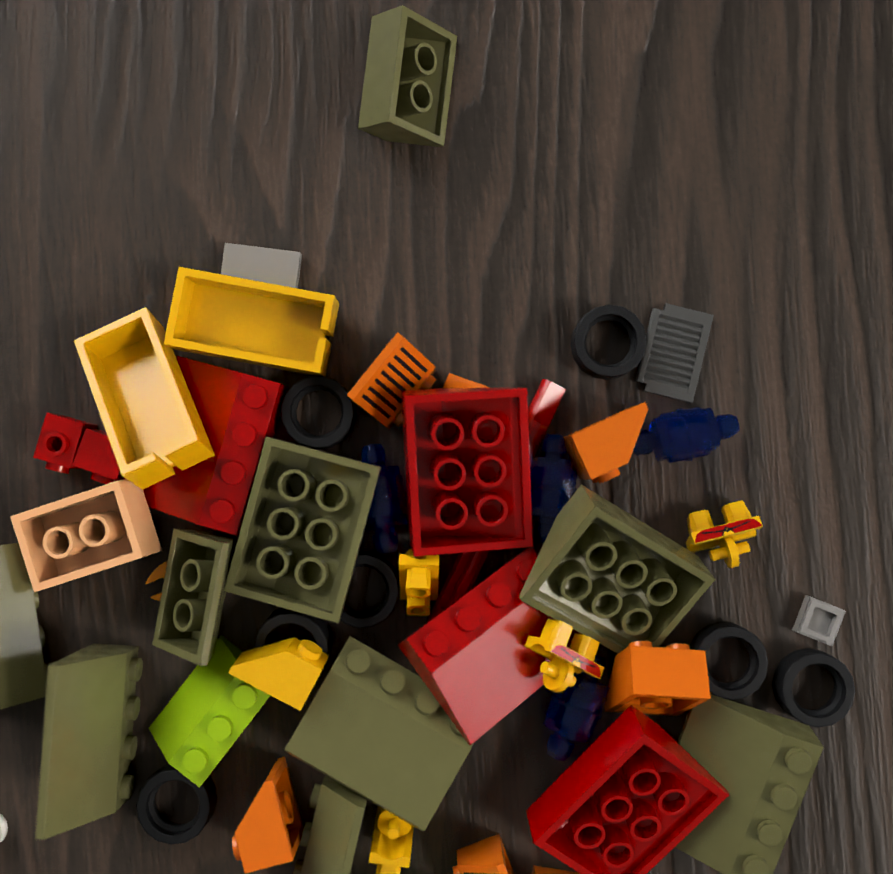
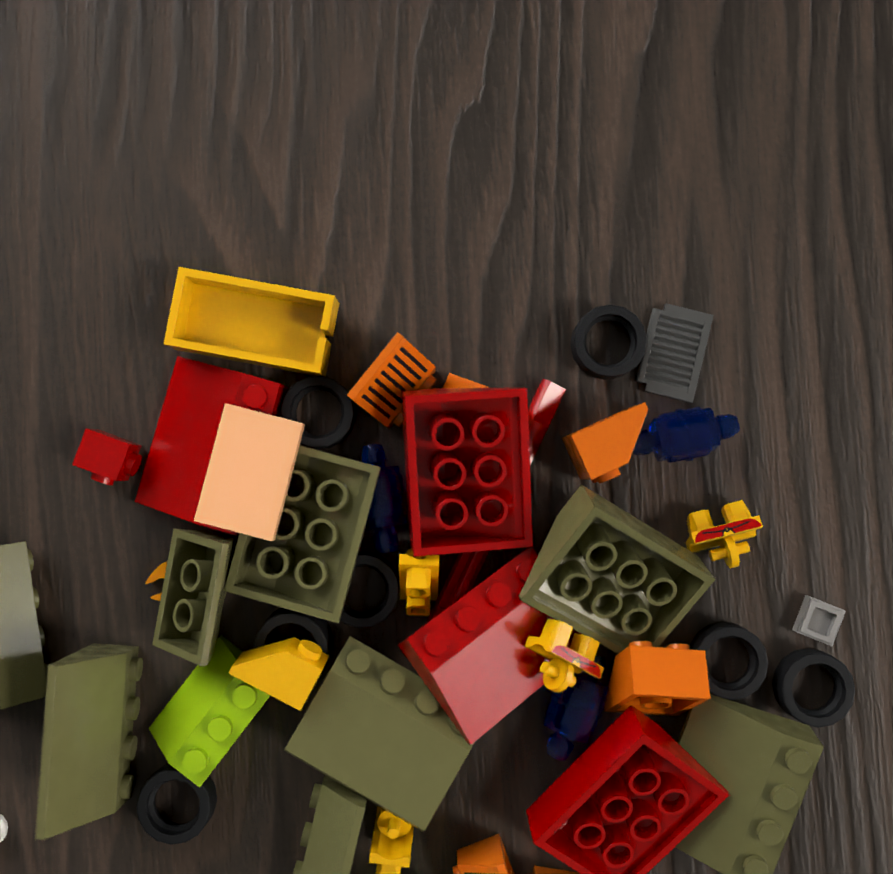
(60, 441): red brick -> none
(85, 534): light nougat brick -> none
(143, 399): yellow piece -> none
(249, 472): none -> light nougat tile
(262, 264): light grey tile -> none
(271, 825): orange slope -> none
(407, 79): olive slope -> none
(551, 483): clear blue piece -> none

